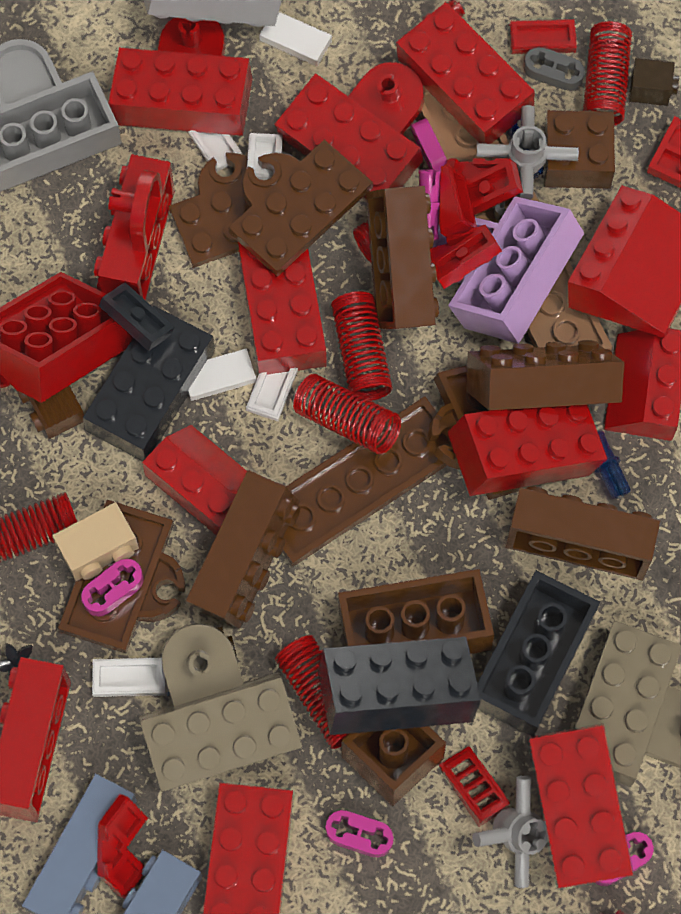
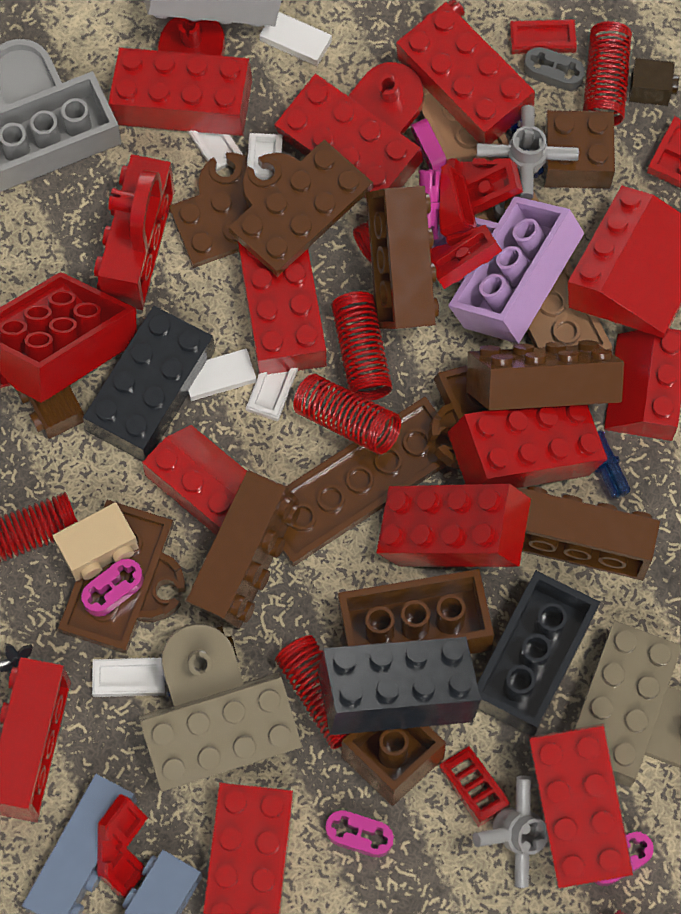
(136, 316): black plate -> none
(454, 525): none -> red brick

